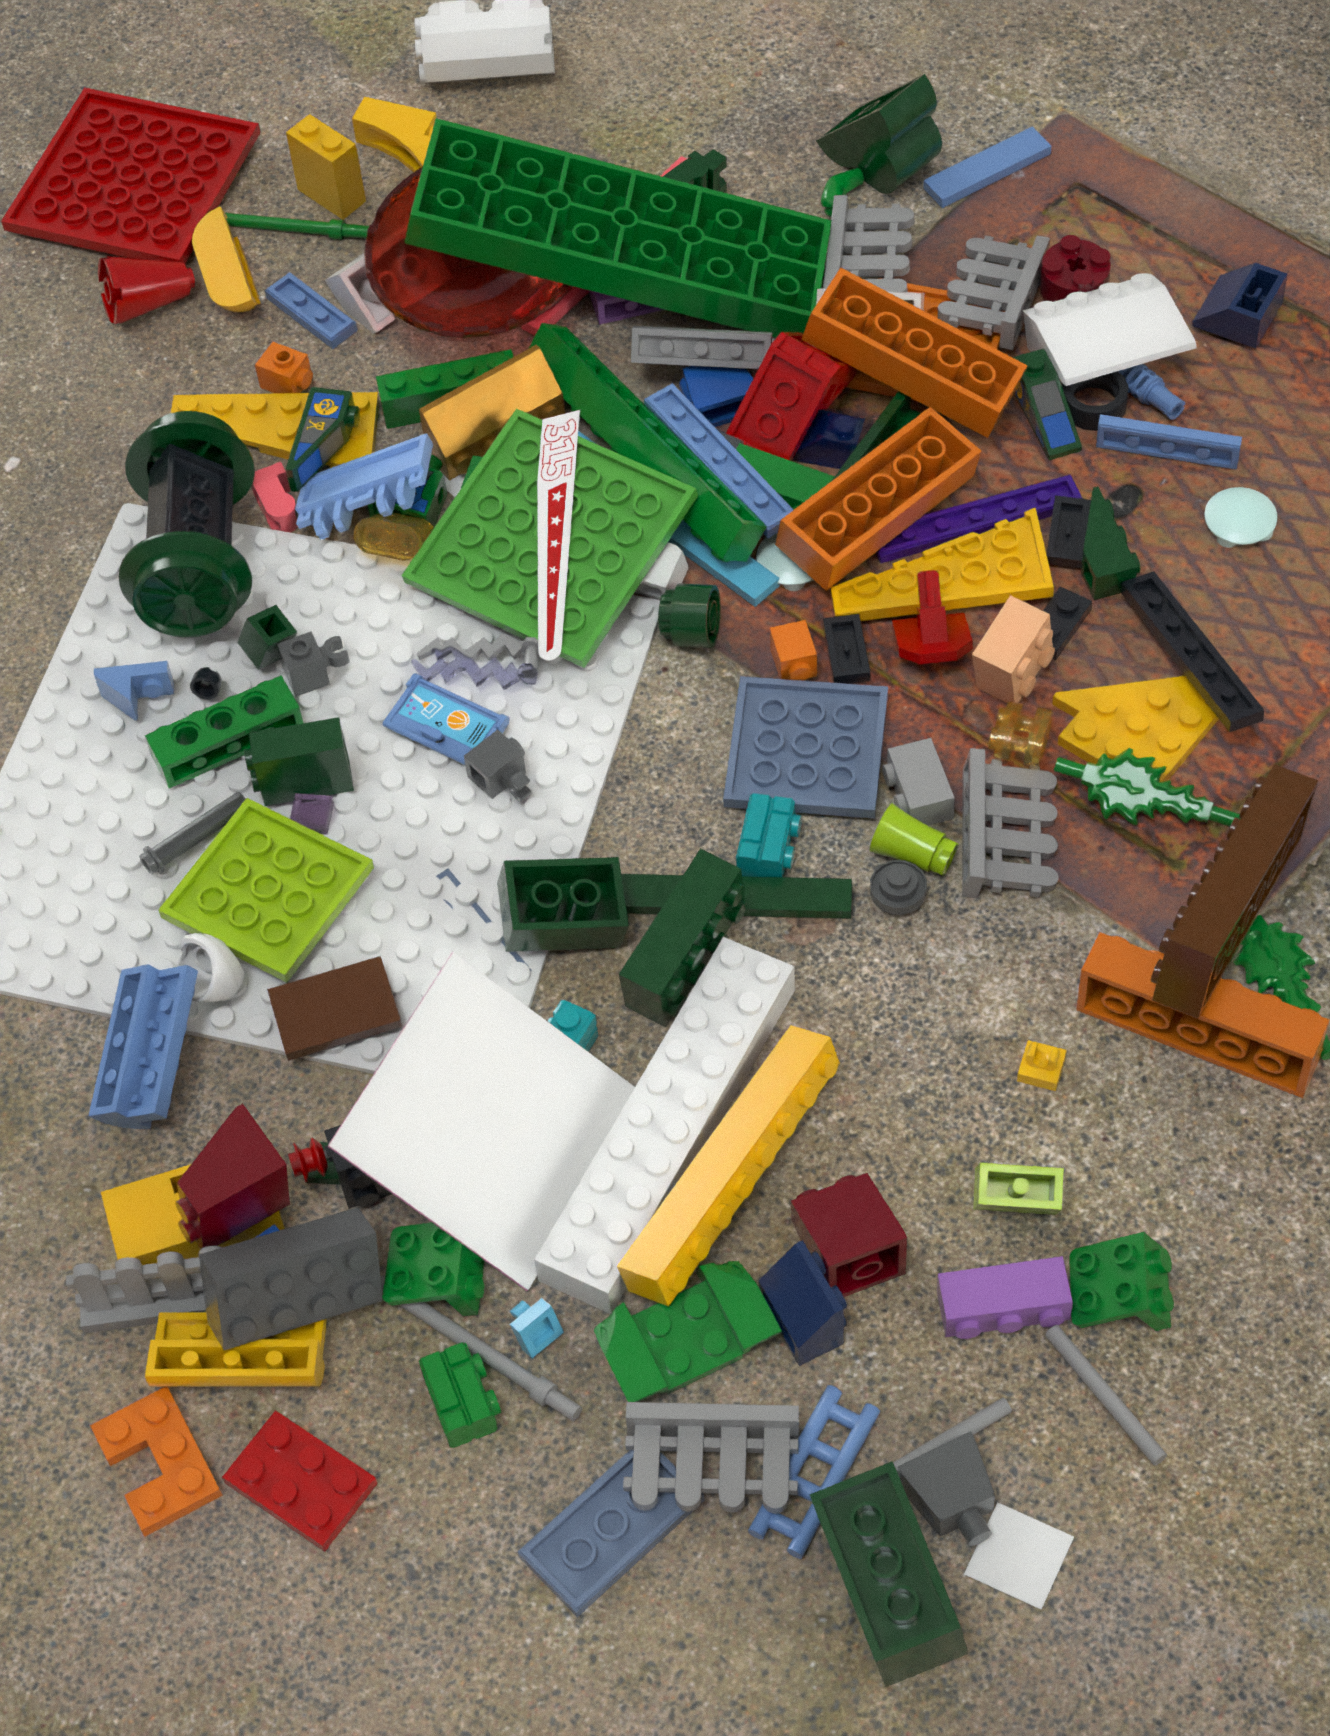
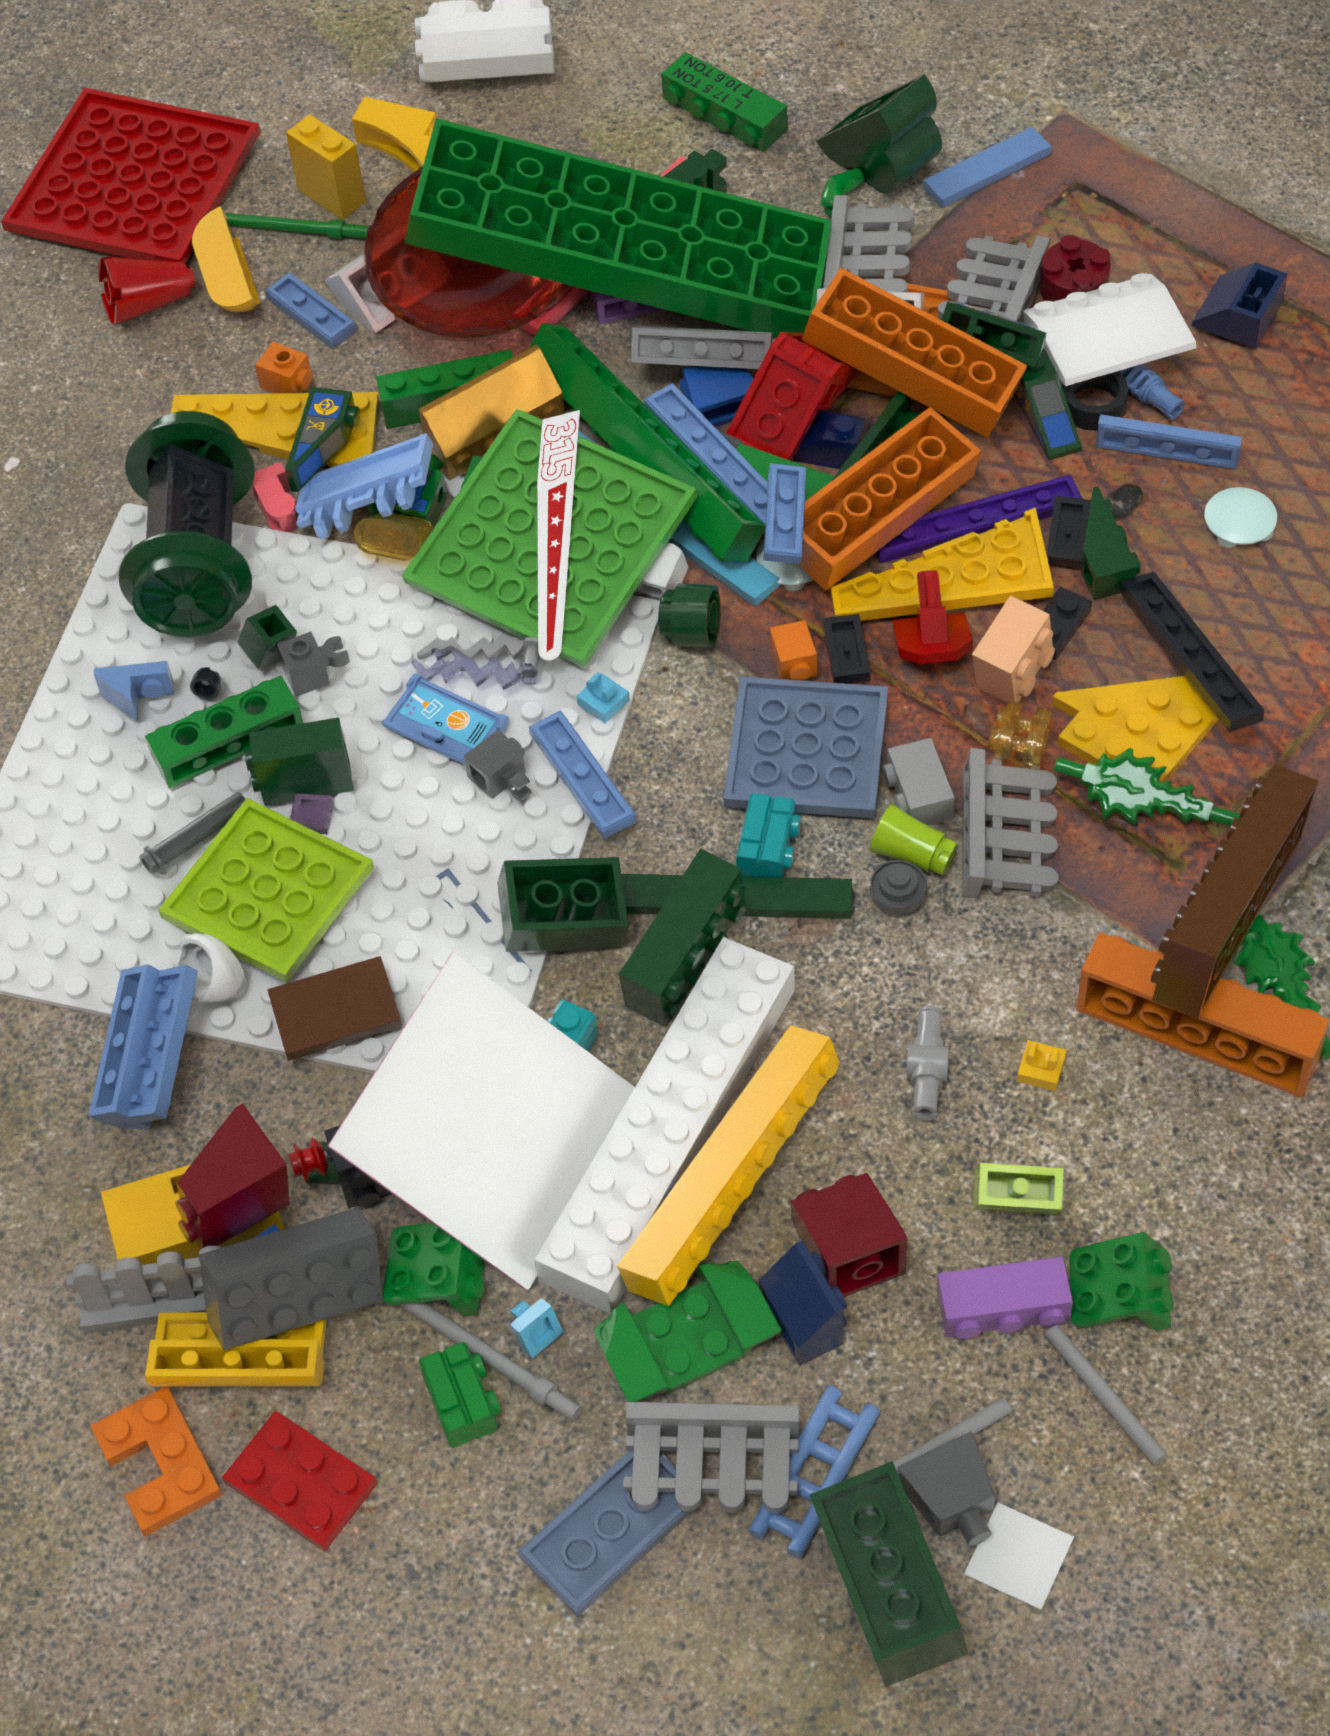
(582, 774): none -> medium blue tile
(602, 697): none -> medium azure tile
(724, 102): none -> green brick
(784, 513): none -> medium blue tile
(927, 1063): none -> light grey pin
(997, 331): none -> dark green slope

